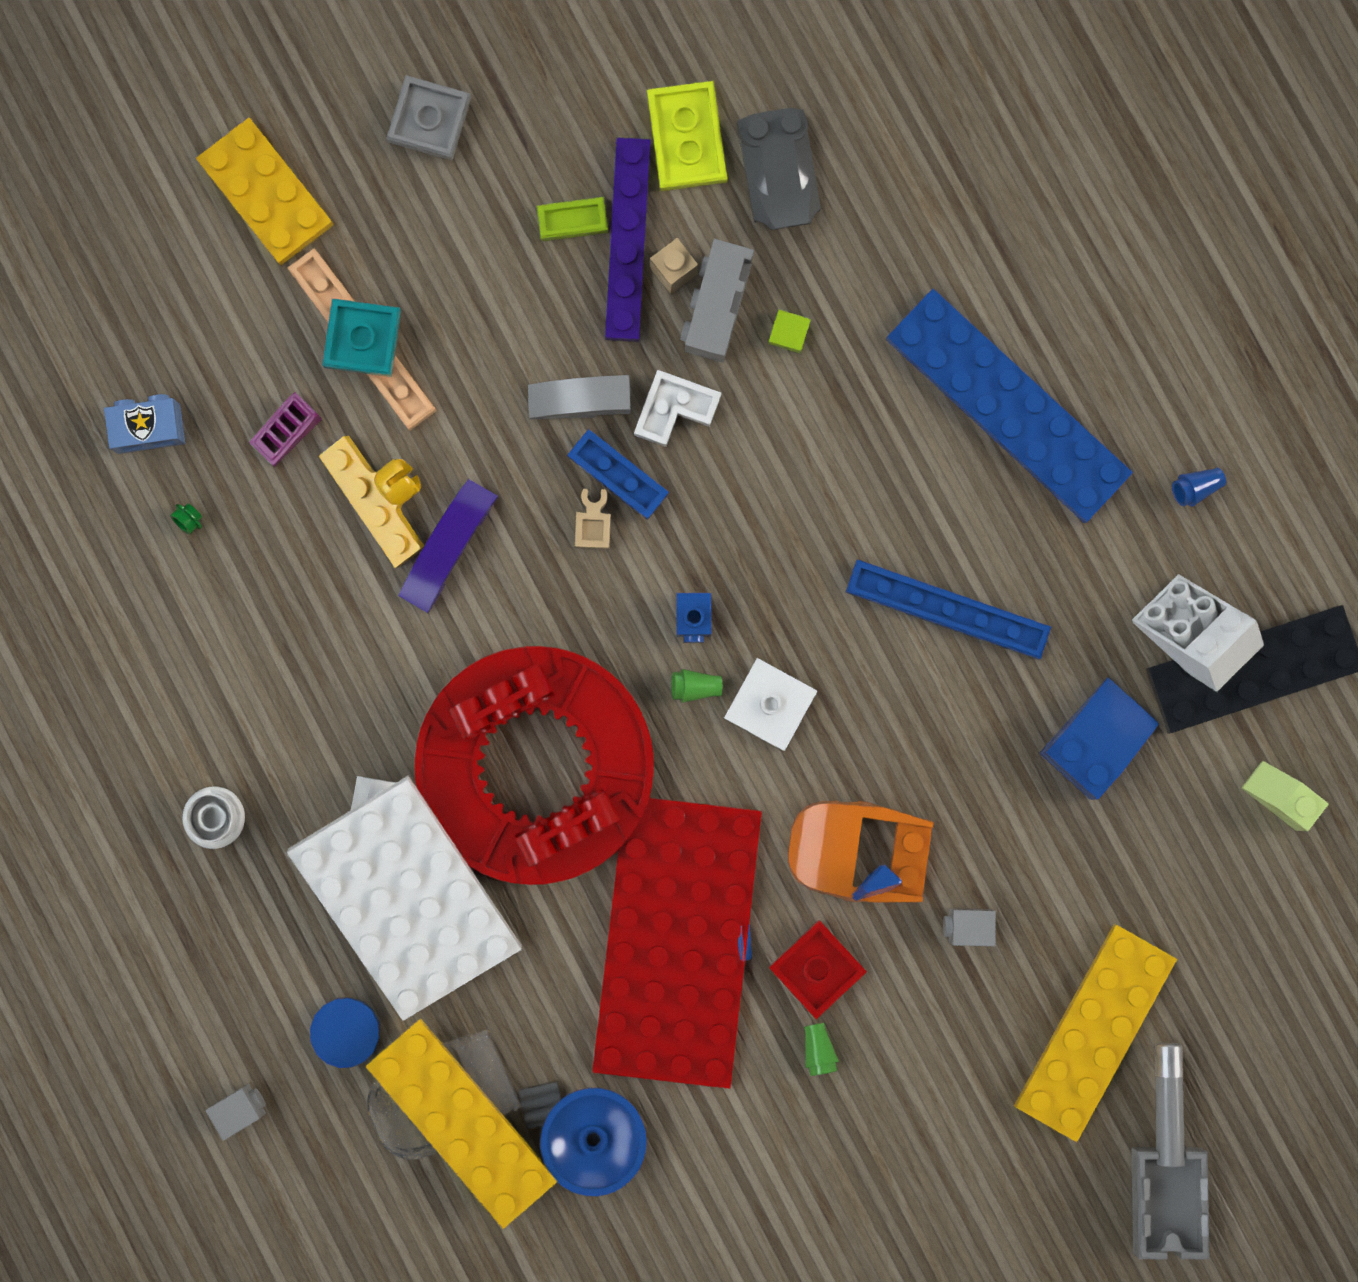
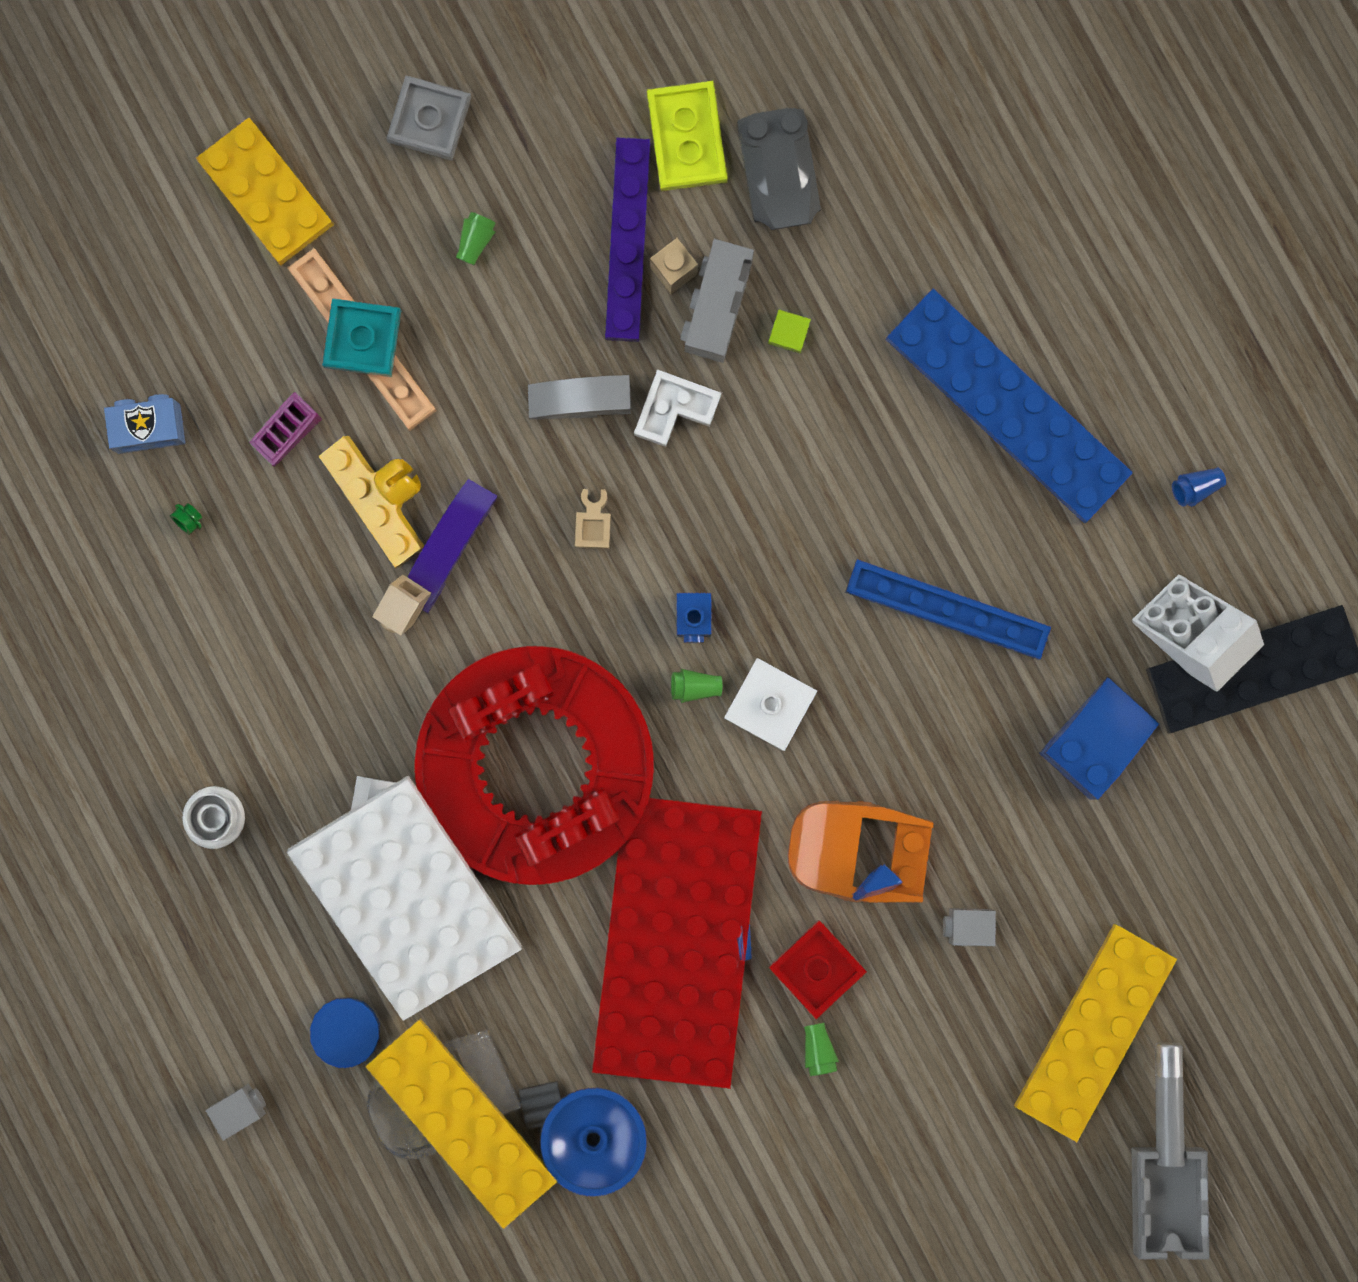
(401, 605): none -> tan brick
(474, 237): none -> bright green cone
(572, 219): lime tile -> none
(618, 474): blue plate -> none
(1285, 796): yellowish green slope -> none

